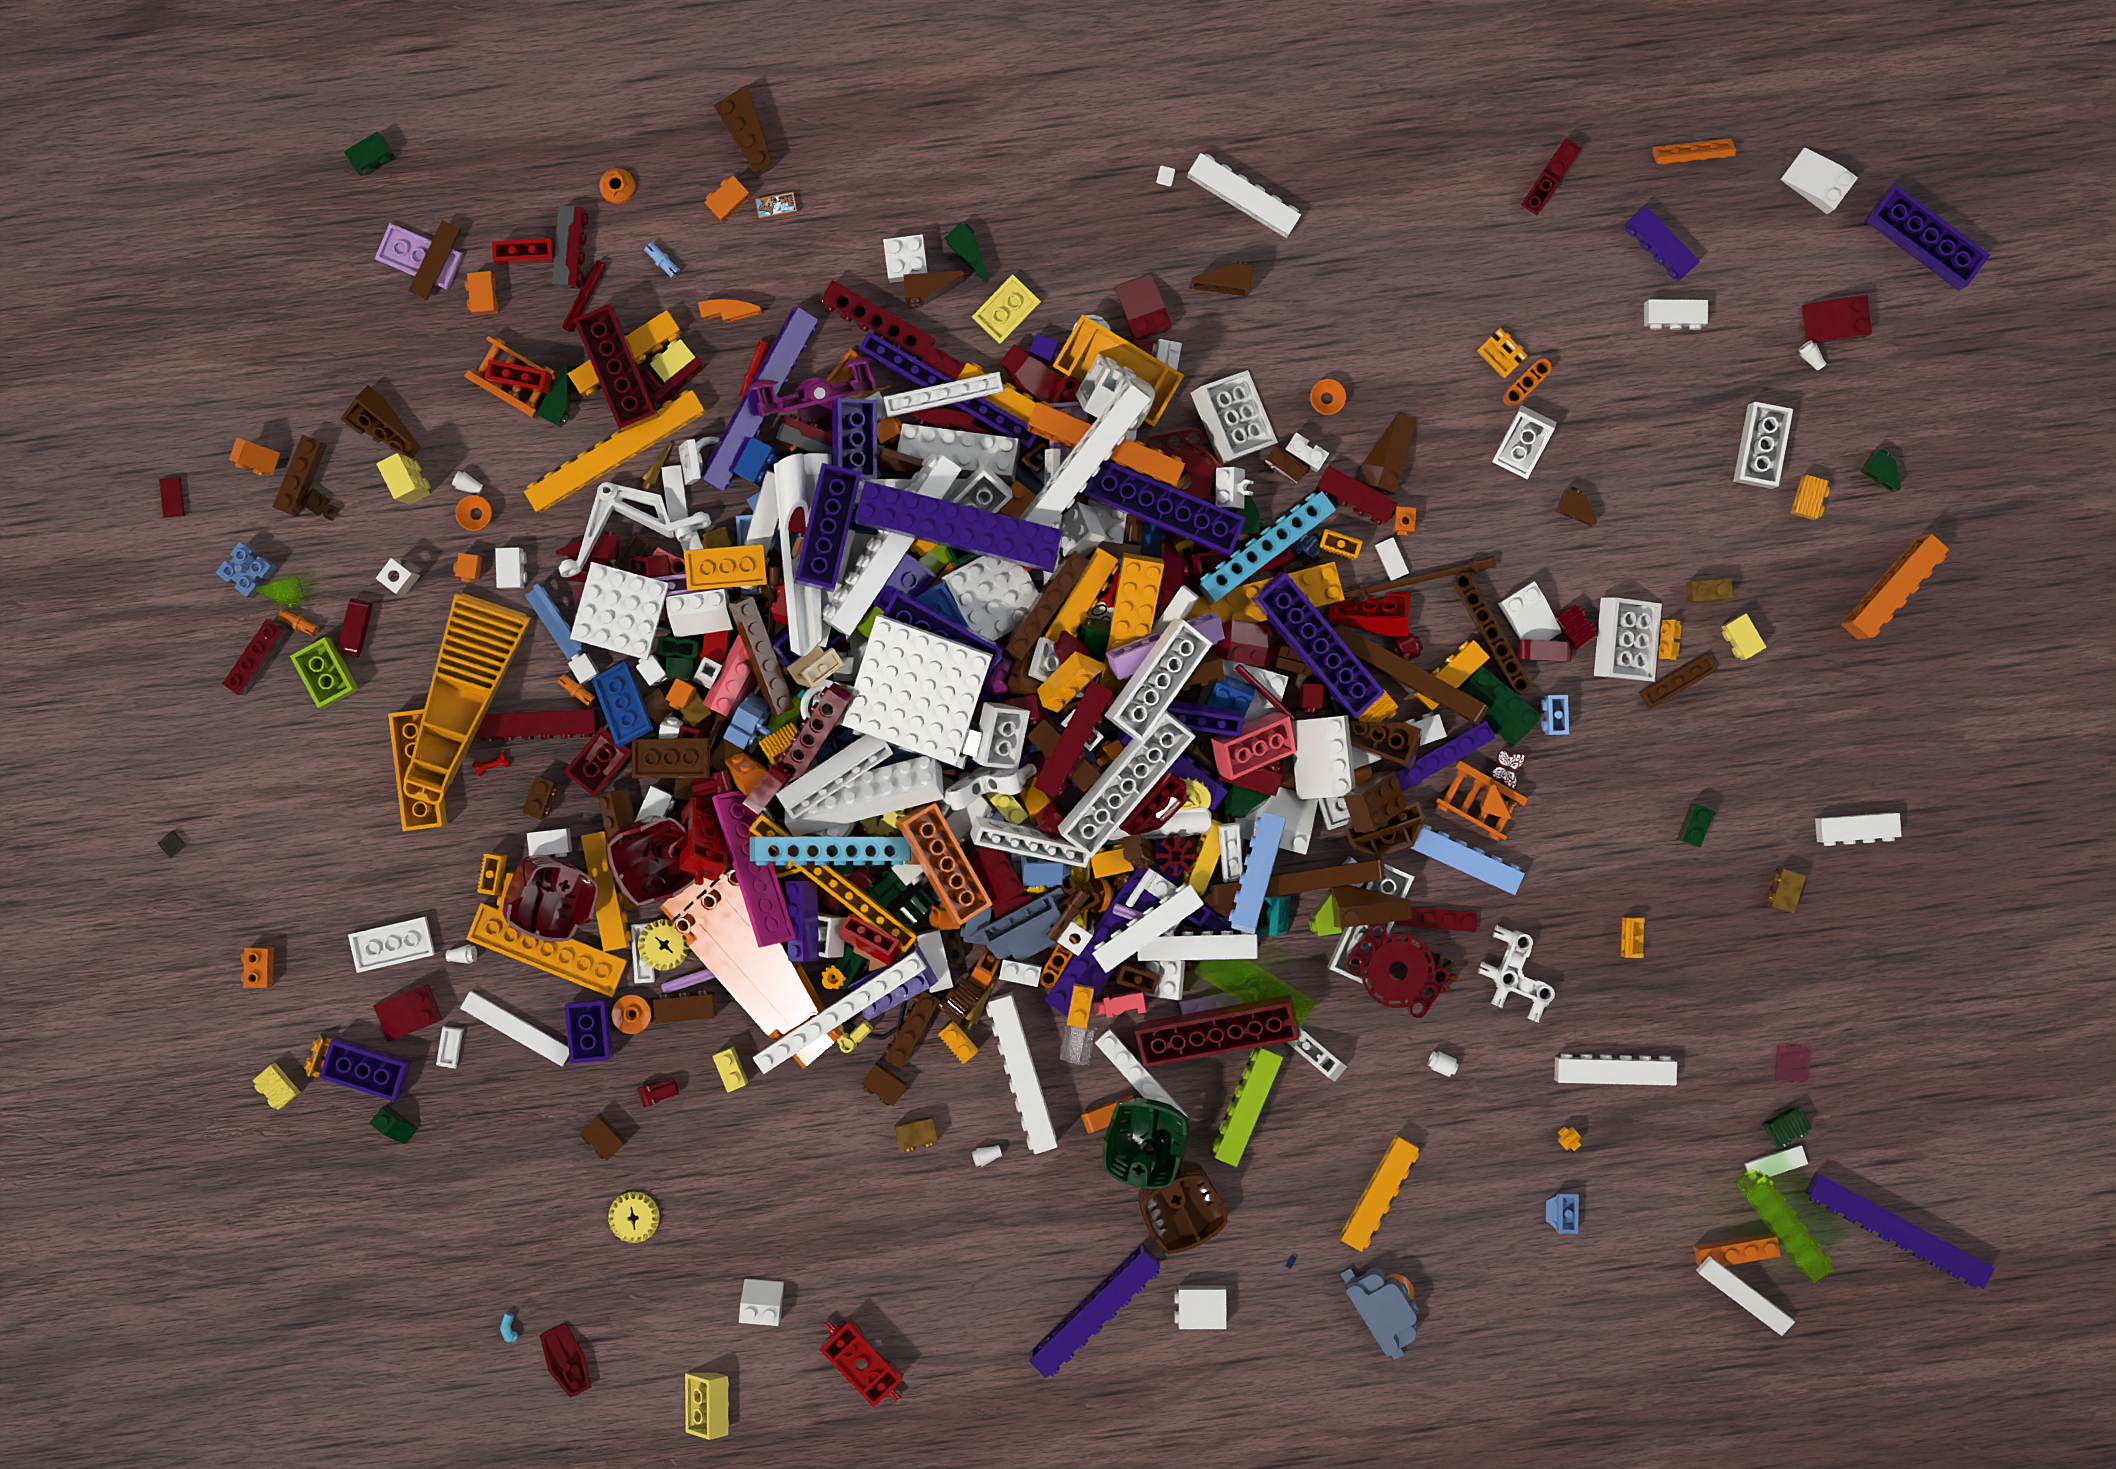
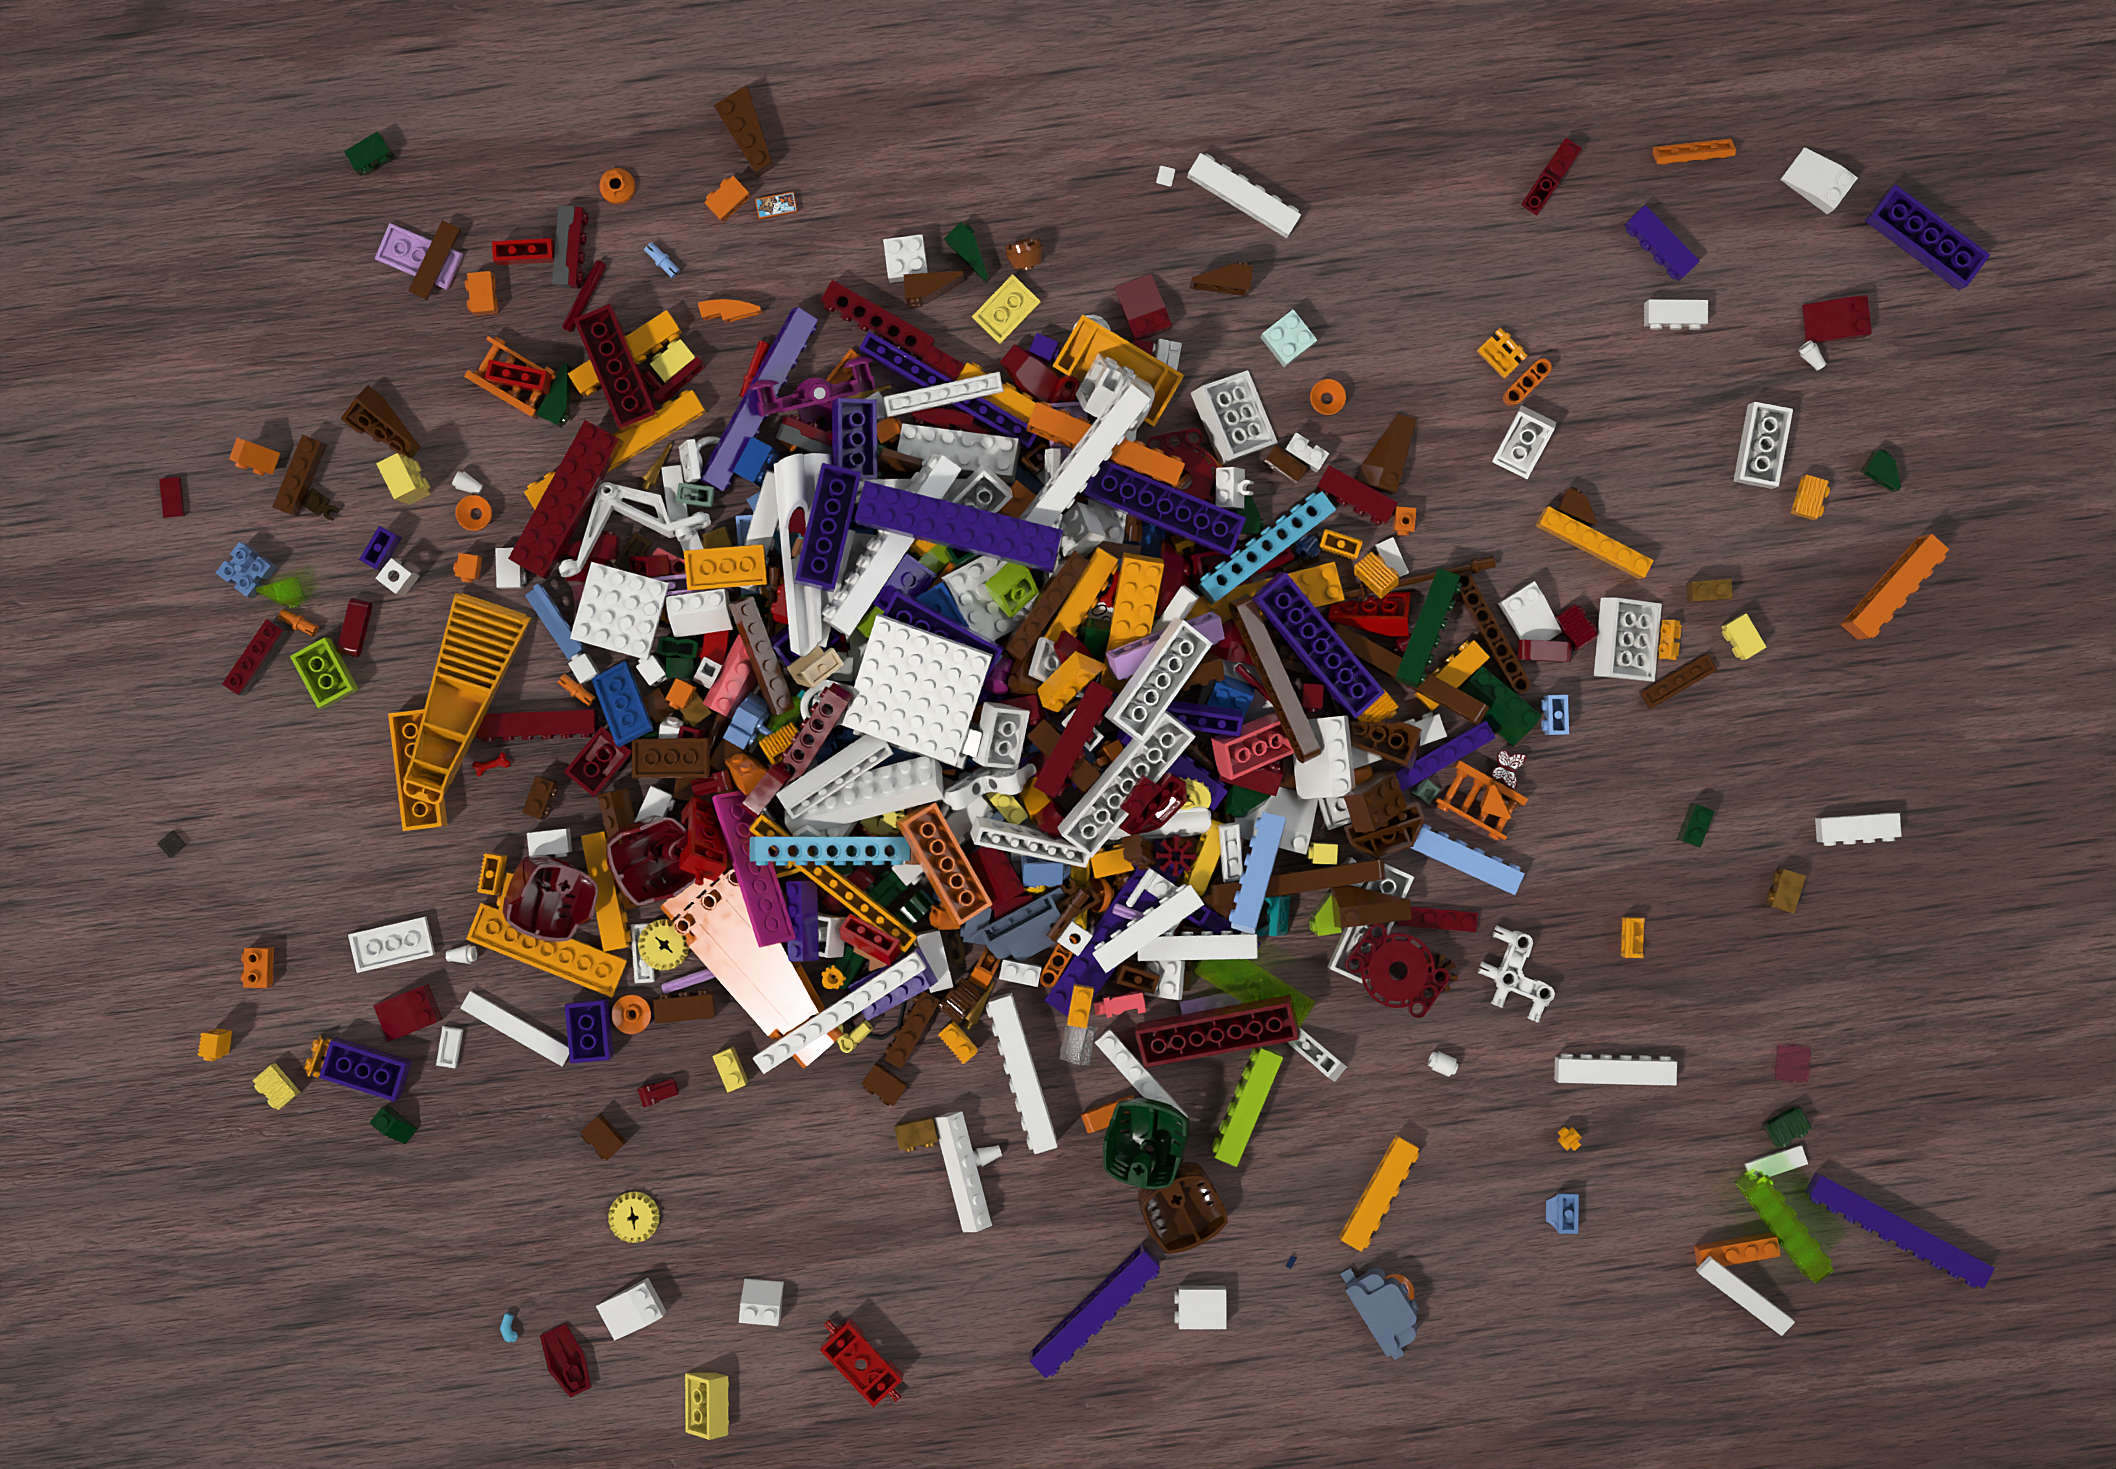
(215, 1044): none -> light orange brick
(380, 548): none -> dark purple brick
(565, 500): none -> dark red brick
(631, 1309): none -> white slope
(695, 495): none -> sand green slope
(806, 831): none -> white tile
(962, 1172): none -> white brick
(1012, 588): none -> lime slope
(1024, 253): none -> dark orange cone
(1140, 796): none -> dark red plate
(1274, 678): none -> beam
(1288, 338): none -> light aqua brick
(1322, 853): none -> light yellow brick
(1376, 574): none -> light orange brick
(1426, 791): none -> sand green slope
(1427, 628): none -> dark green brick
(1594, 543): none -> light orange brick

